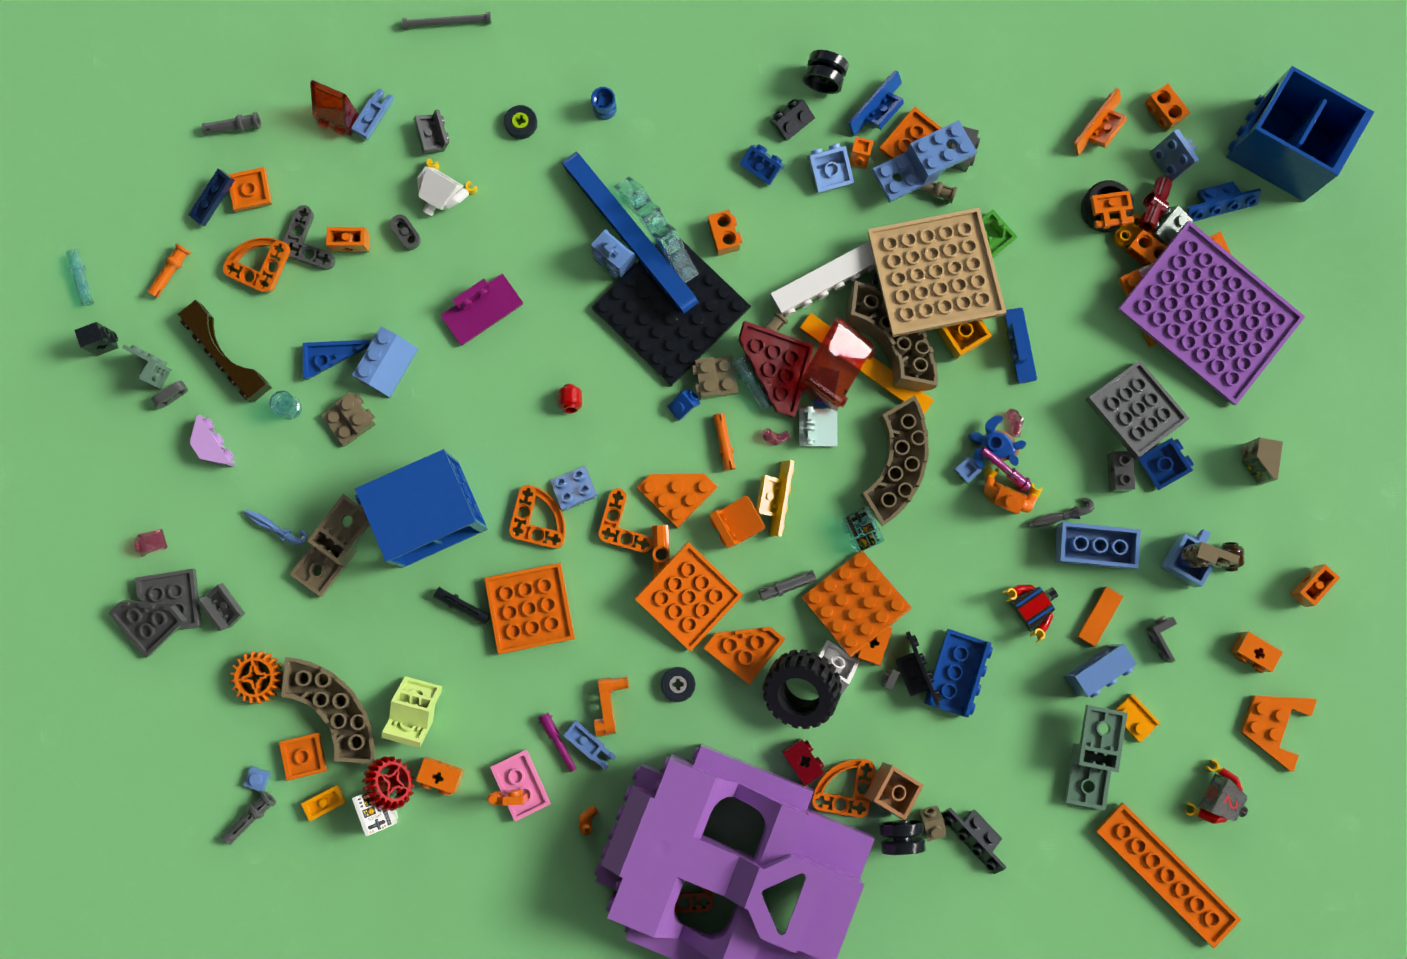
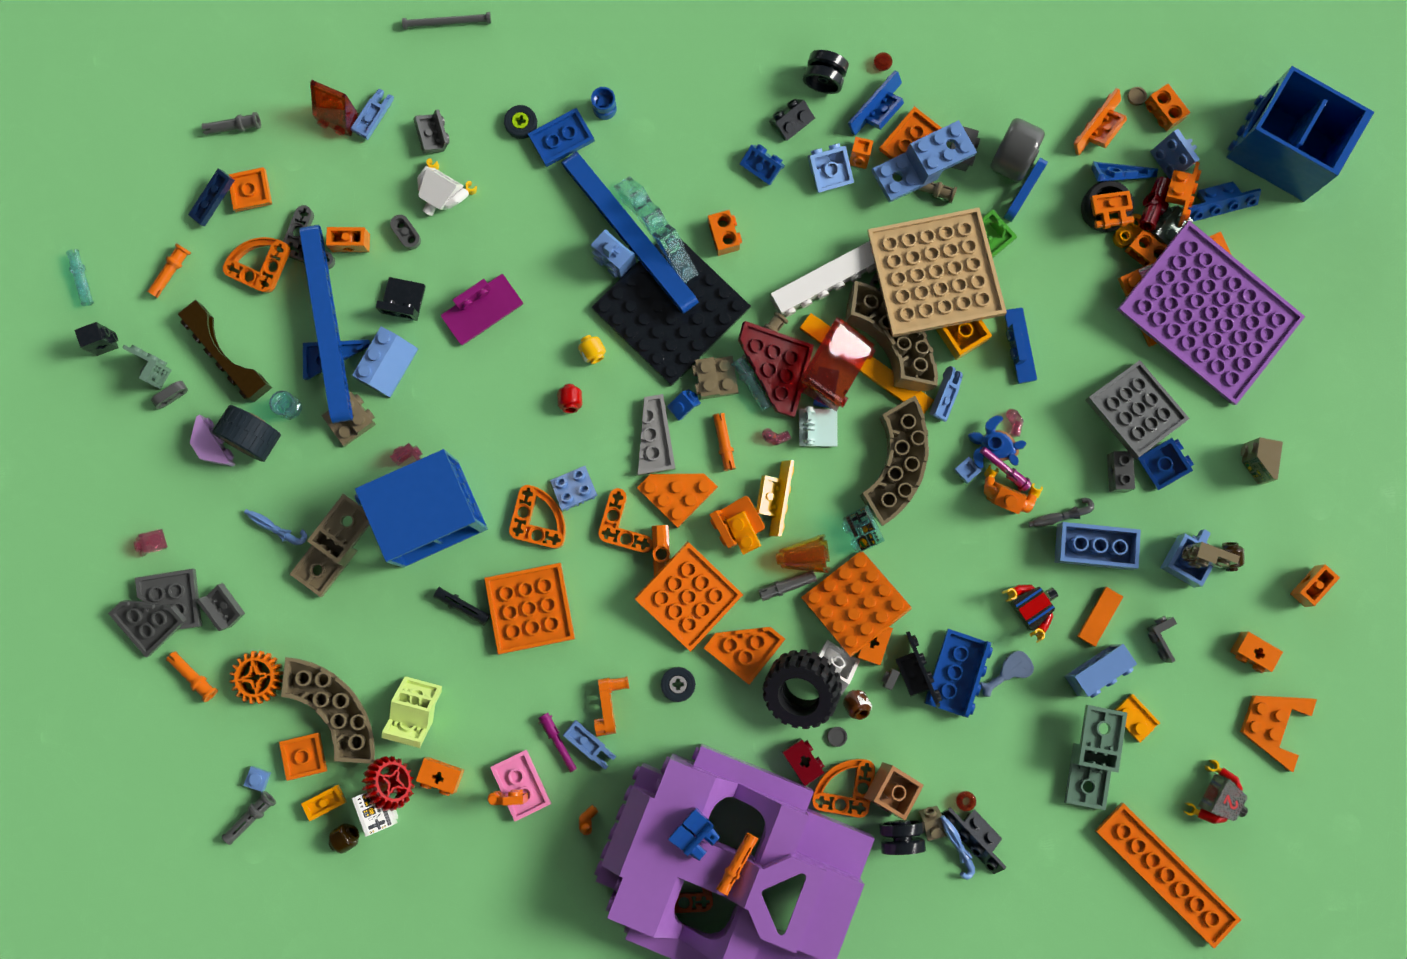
(197, 682): none -> orange pin
(246, 433): none -> black wheel
(326, 324): none -> blue beam
(343, 838): none -> dark brown head
(402, 299): none -> black bracket
(403, 453): none -> clear pink bracket
(561, 137): none -> blue plate
(591, 349): none -> yellow head
(655, 445): none -> light grey wing
(687, 841): none -> blue hips
(733, 870): none -> orange pin
(743, 533): none -> light orange plate
(806, 555): none -> clear orange cone
(837, 736): none -> dark grey piece
(857, 704): none -> reddish brown head
(883, 61): none -> clear red plate
(946, 394): none -> medium blue hinge
(964, 855): none -> medium blue piece
(972, 801): none -> clear red plate
(1015, 665): none -> sand blue piece
(1018, 149): none -> dark grey wheel
(1025, 190): none -> blue beam
(1111, 171): none -> blue wing
(1137, 96): none -> dark tan piece
(1180, 190): none -> orange bracket

